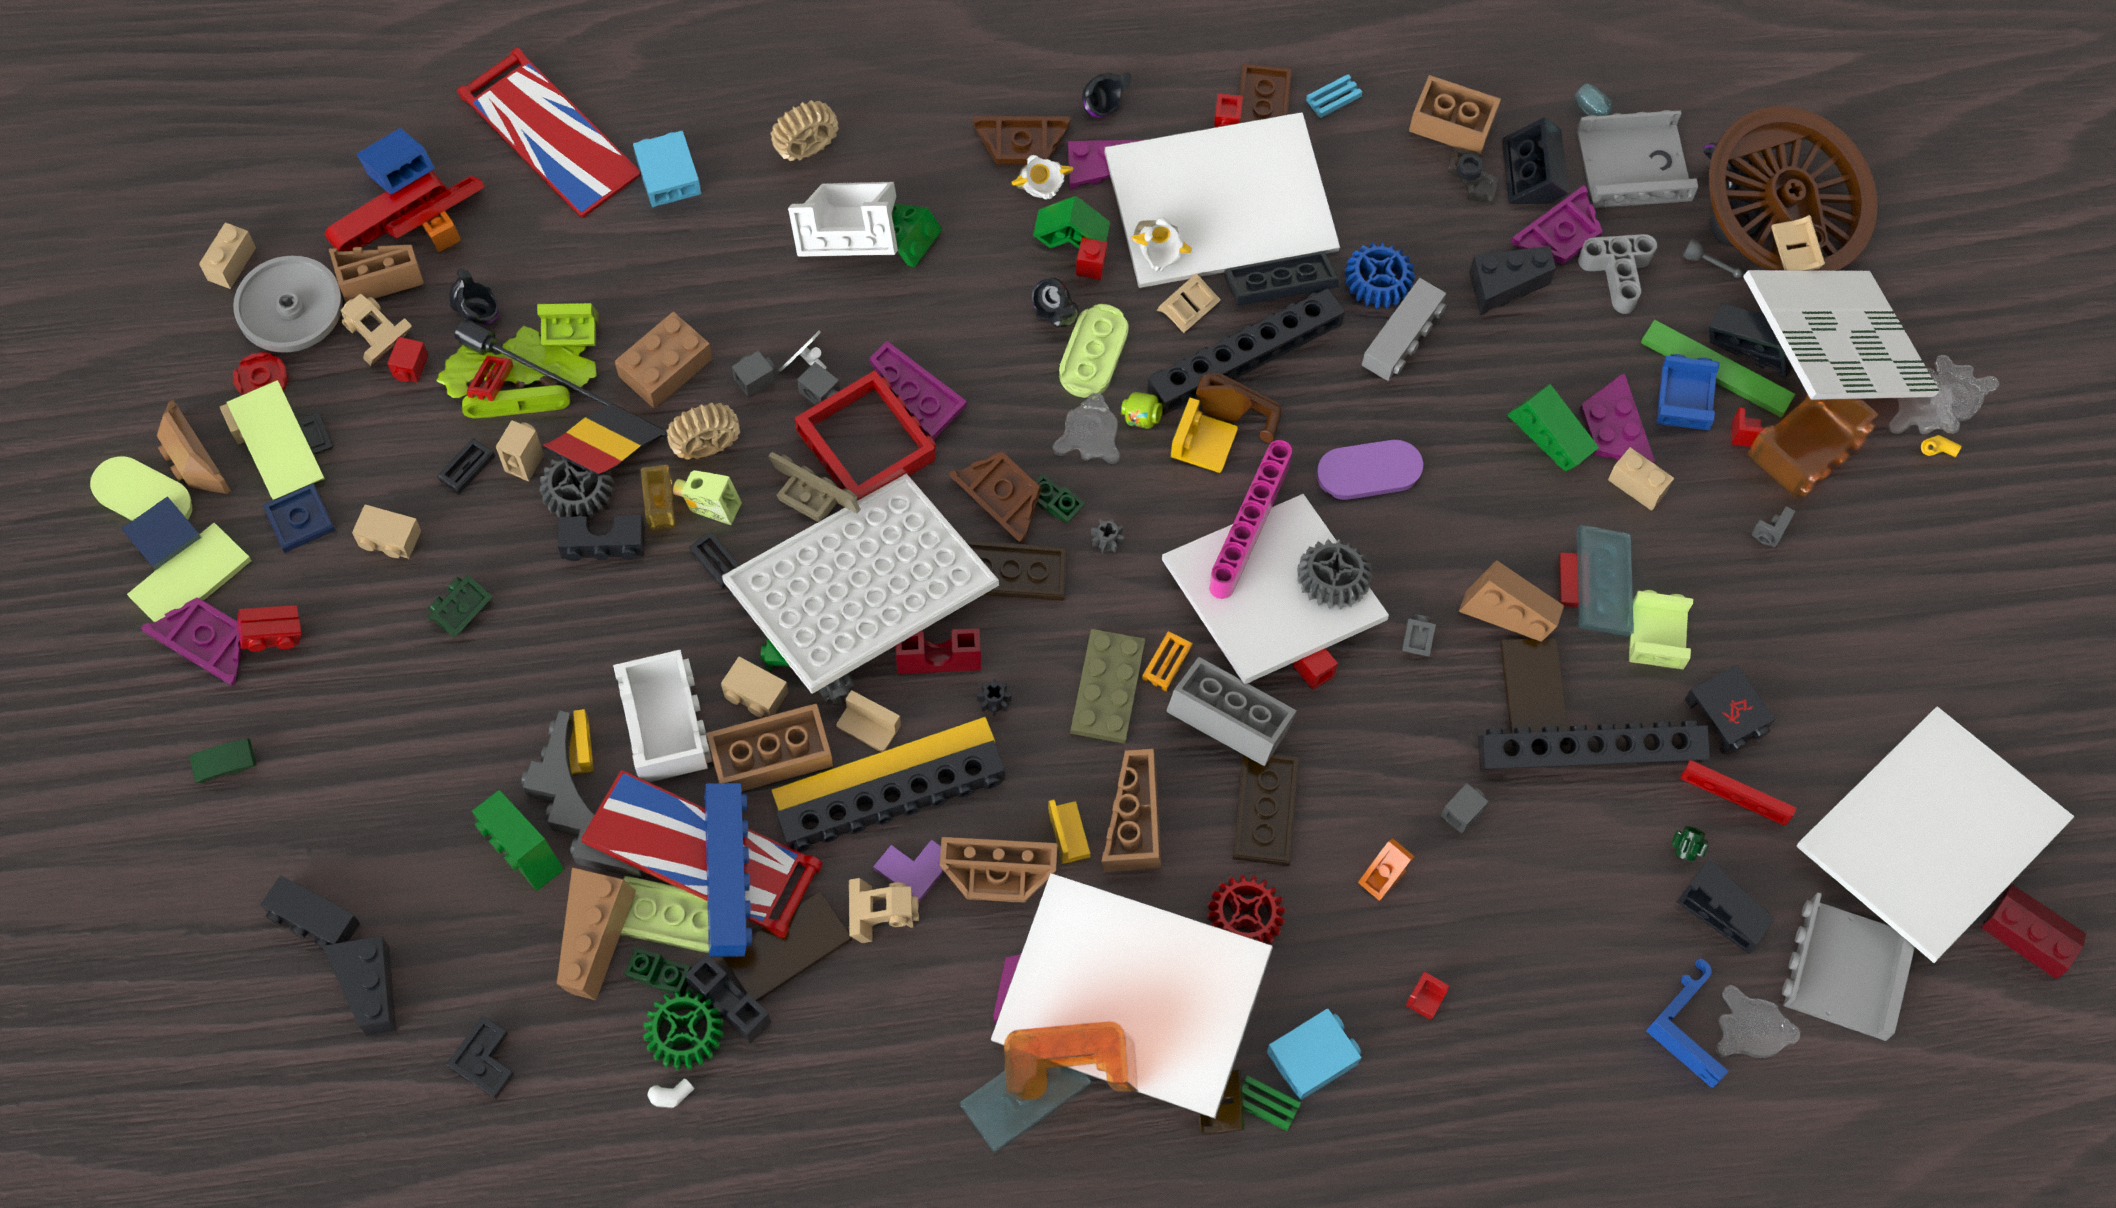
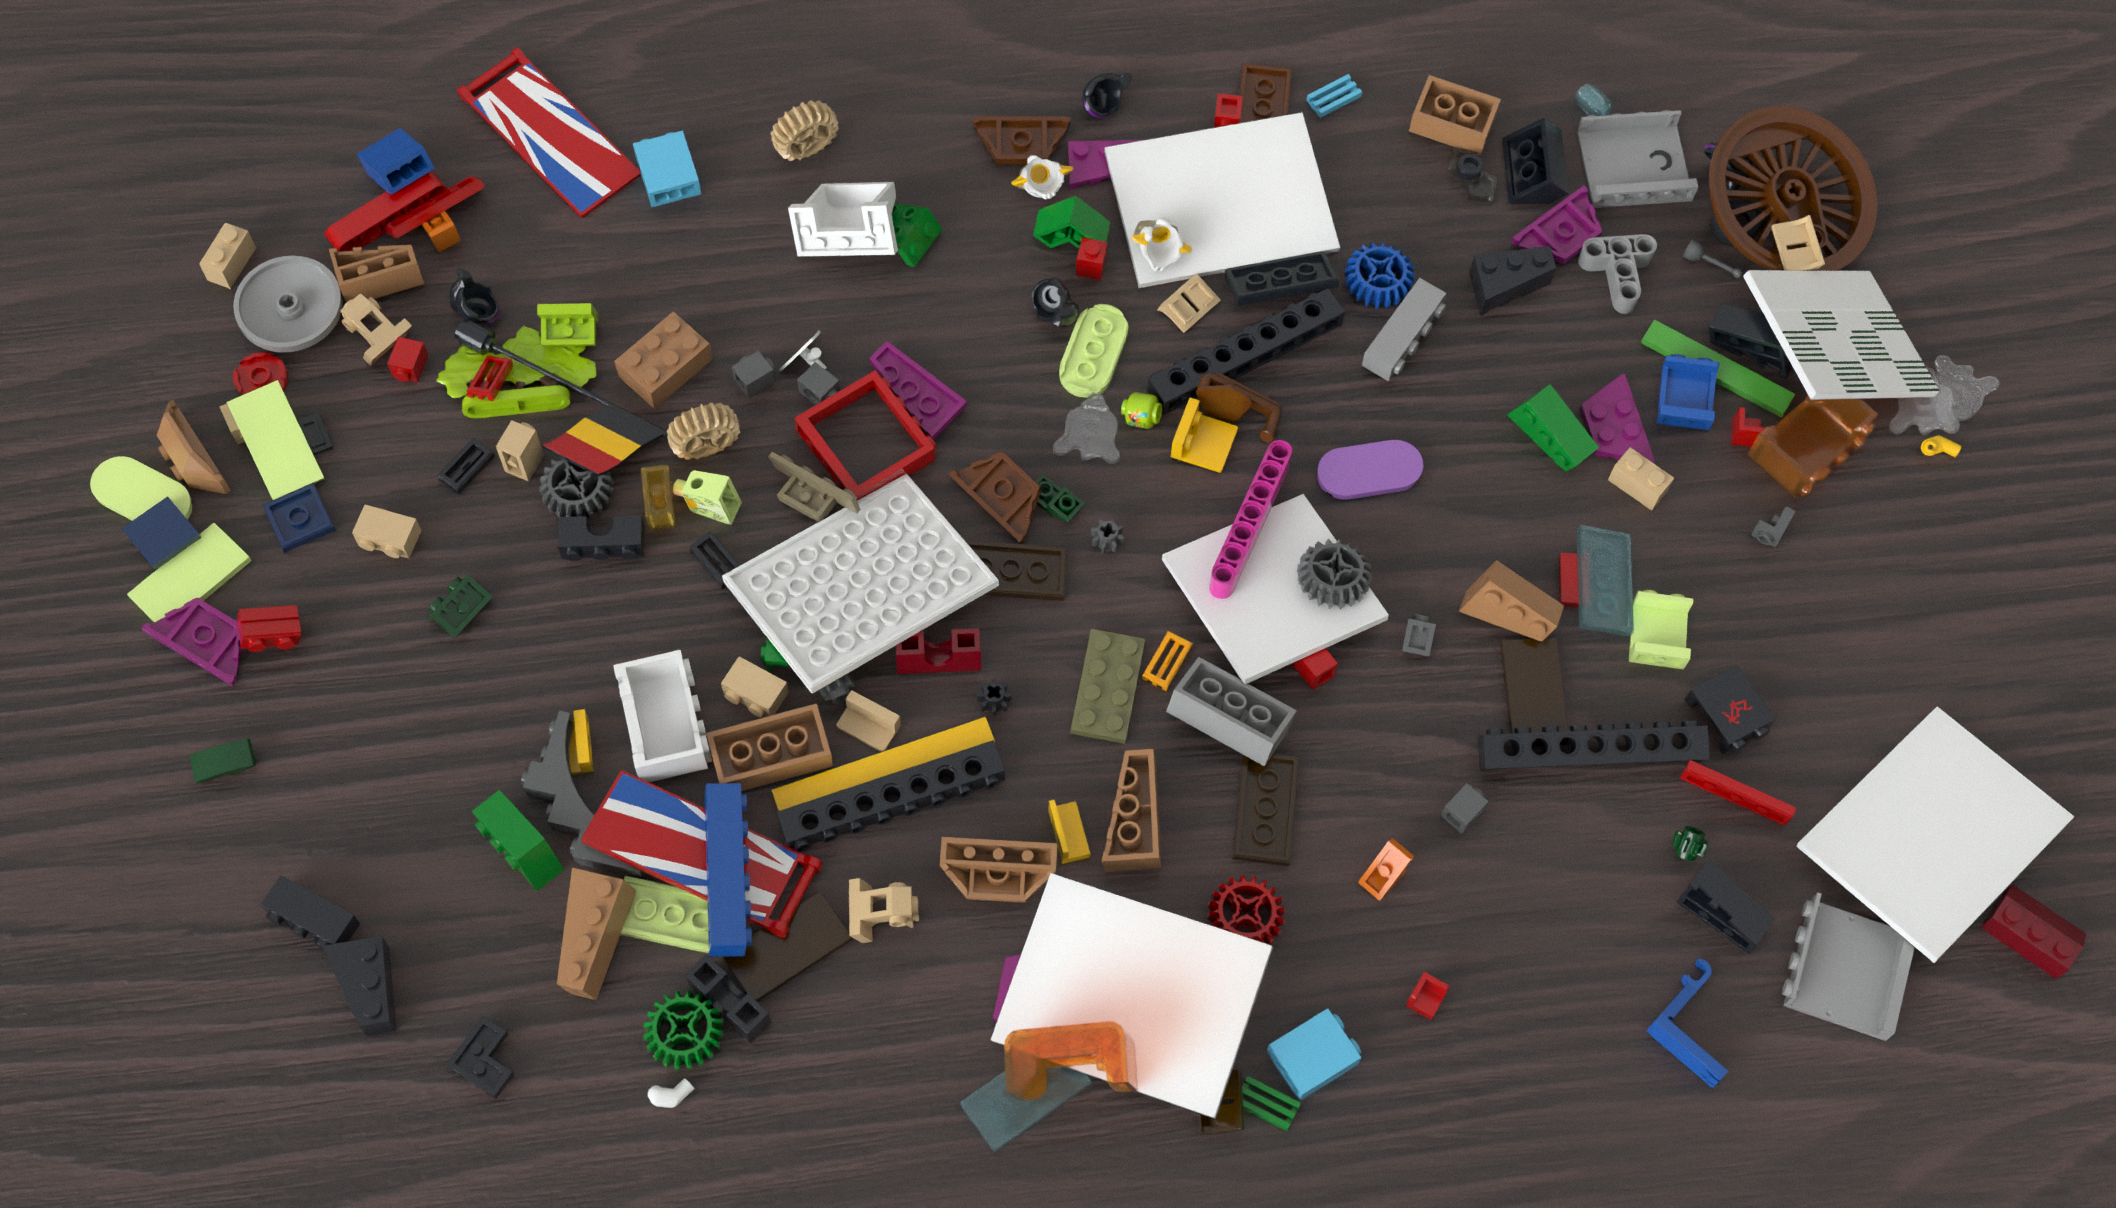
(657, 972): dark green slope -> none
(917, 874): medium lavender tile -> none
(1753, 1027): clear tile -> none

